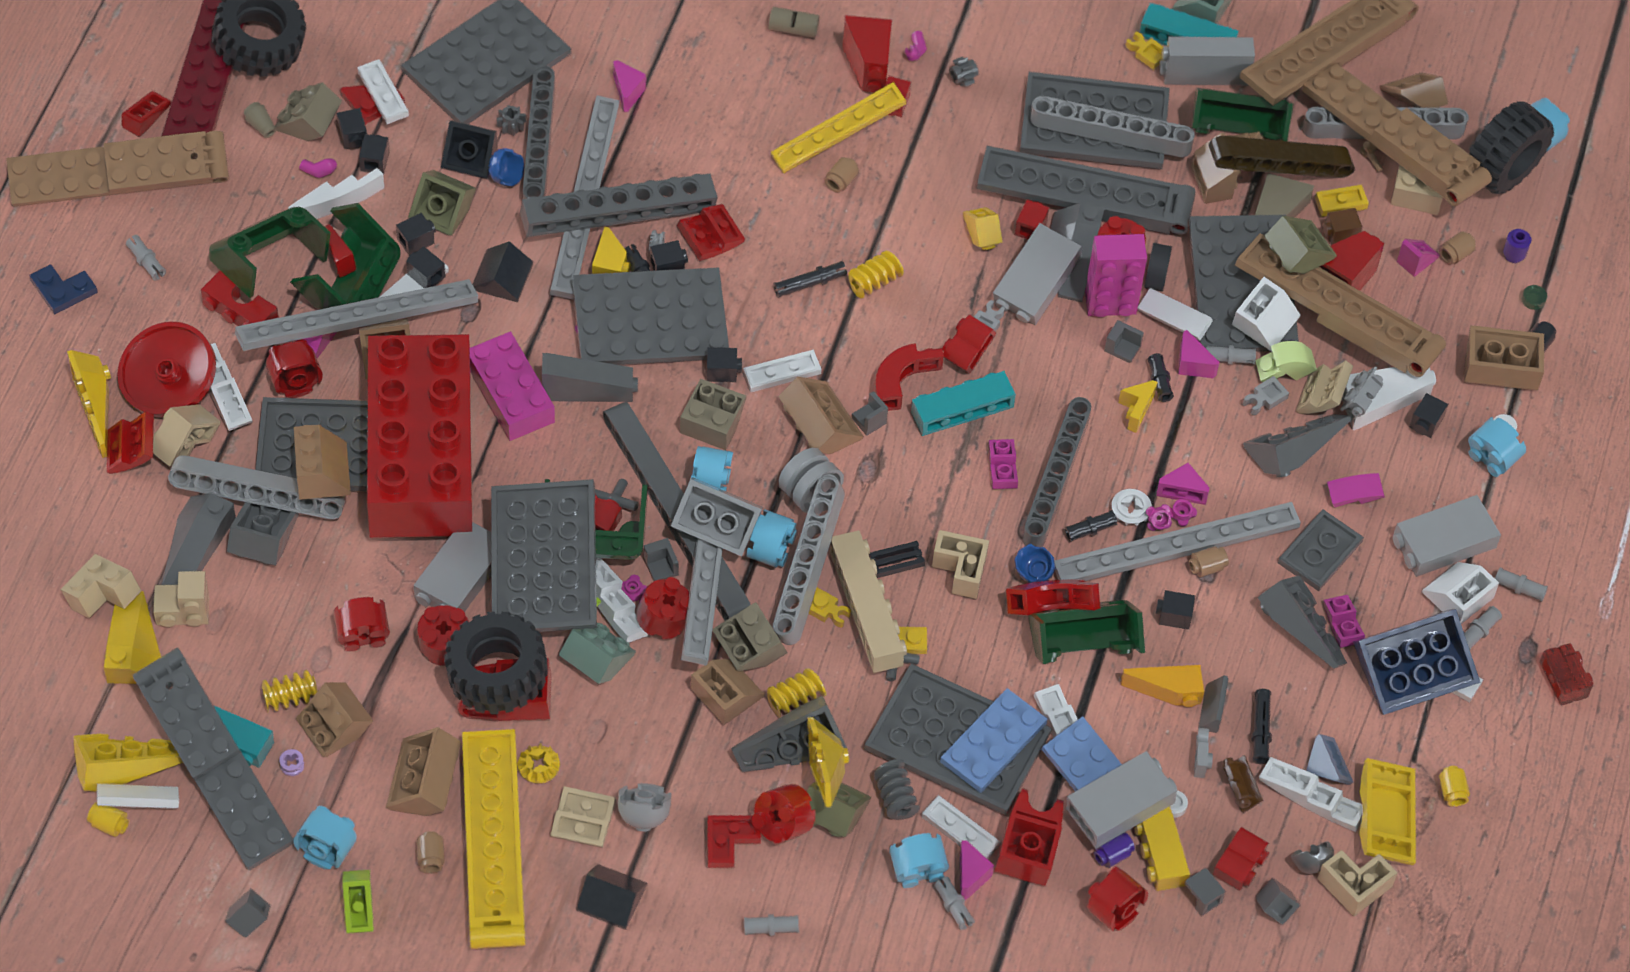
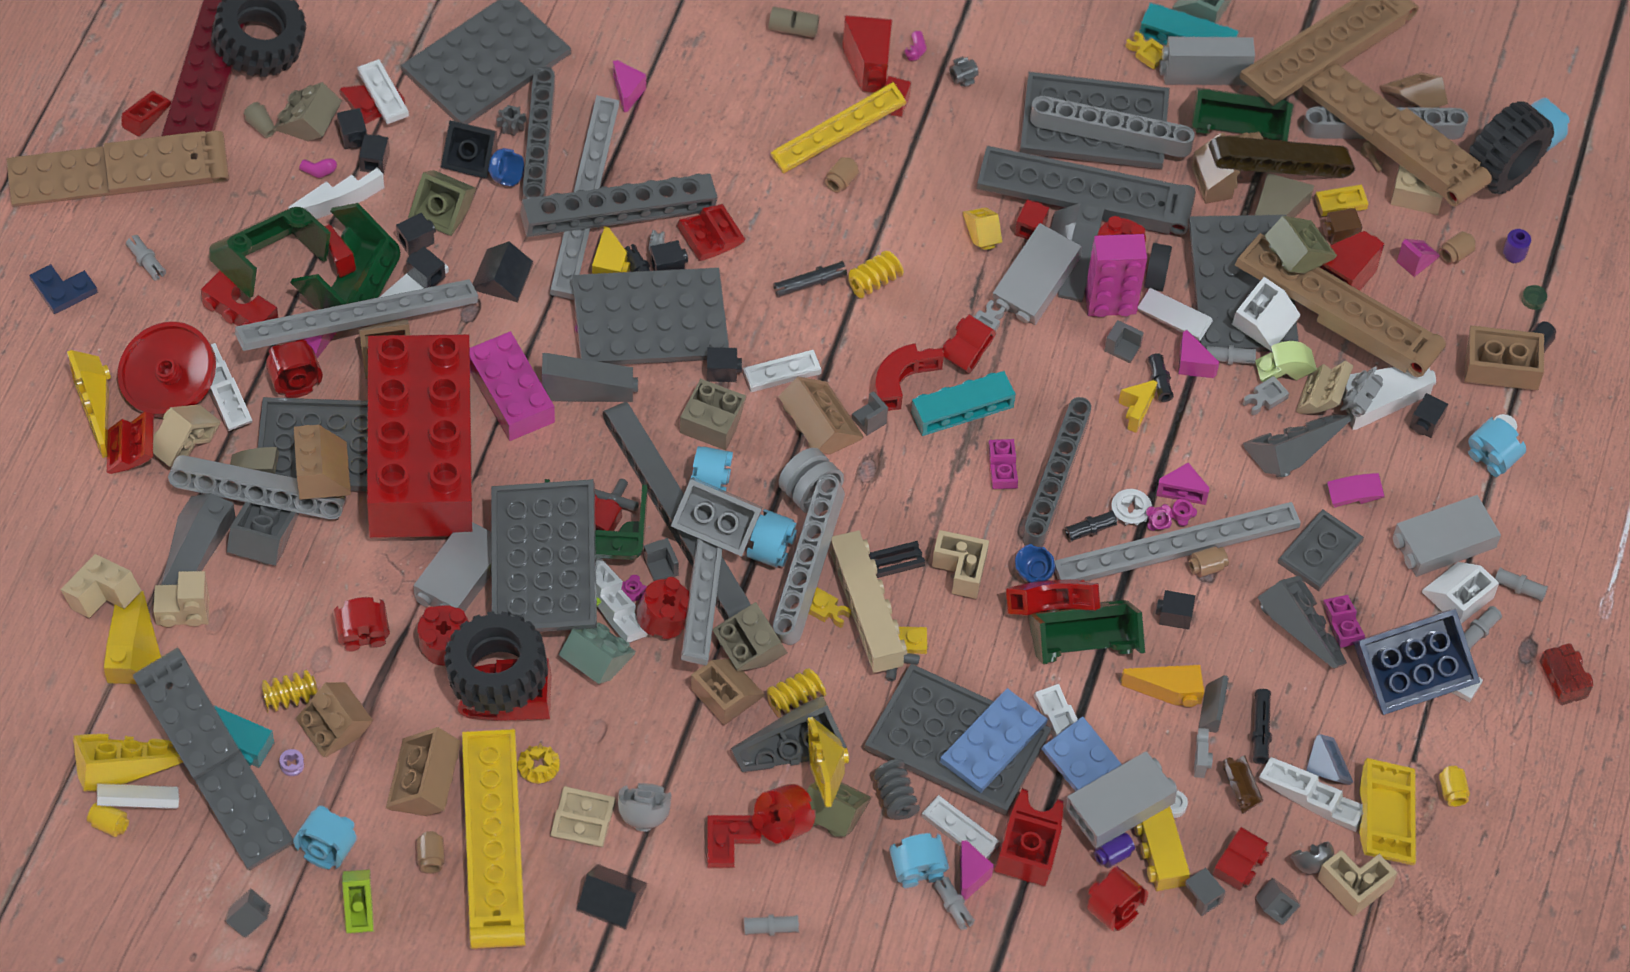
(258, 459): none -> dark tan slope

